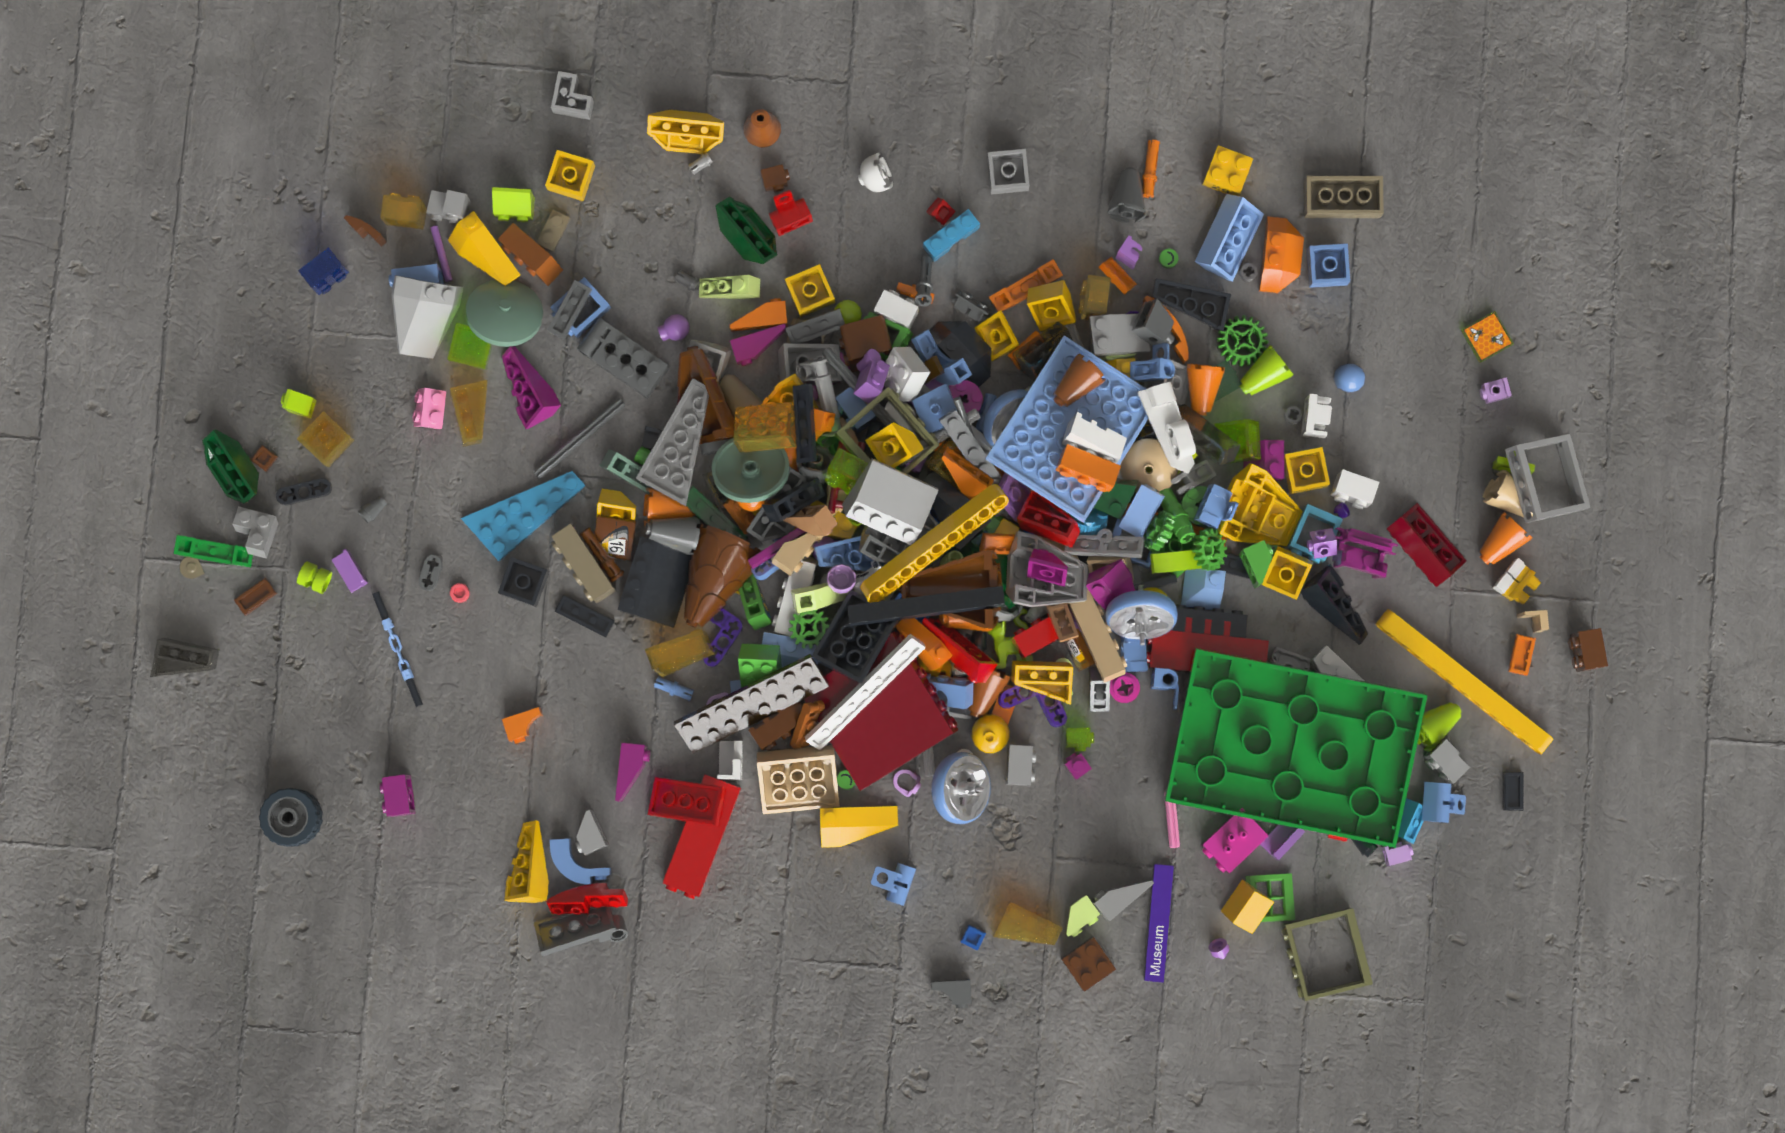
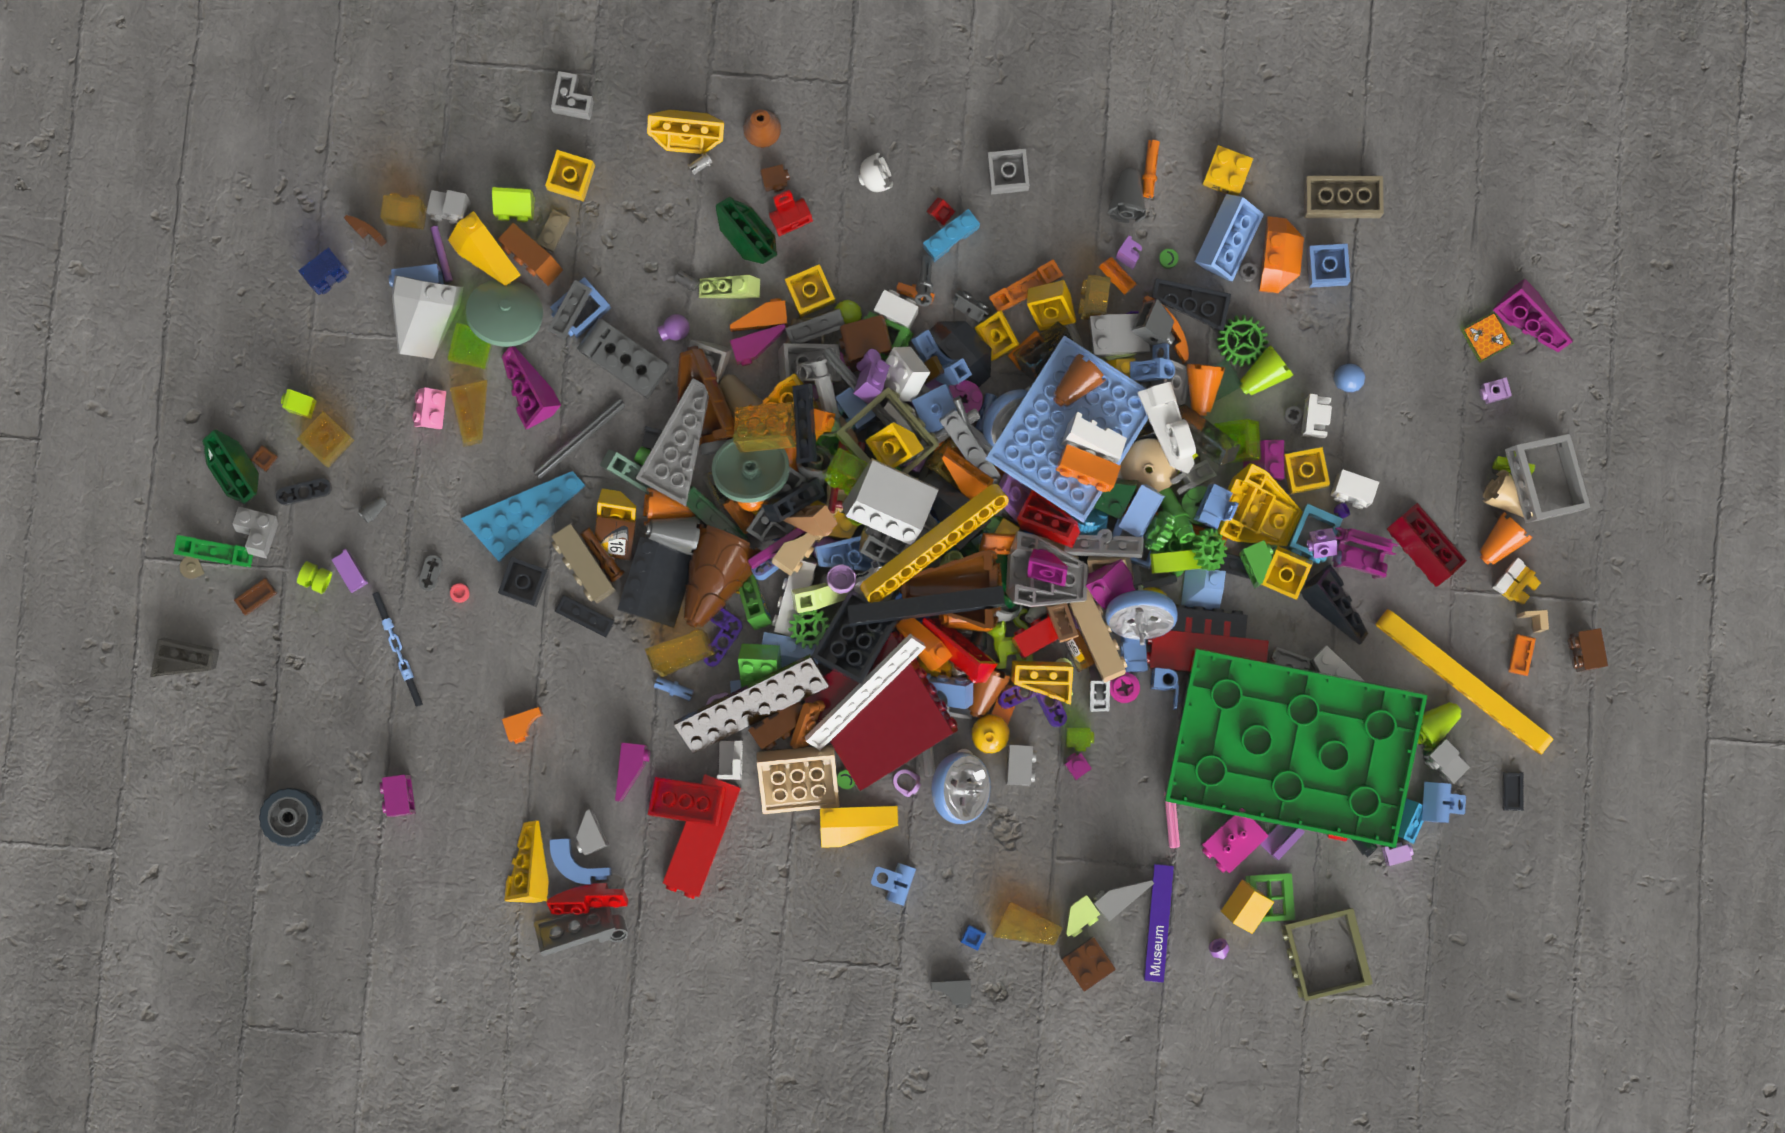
(1529, 312): none -> magenta wedge

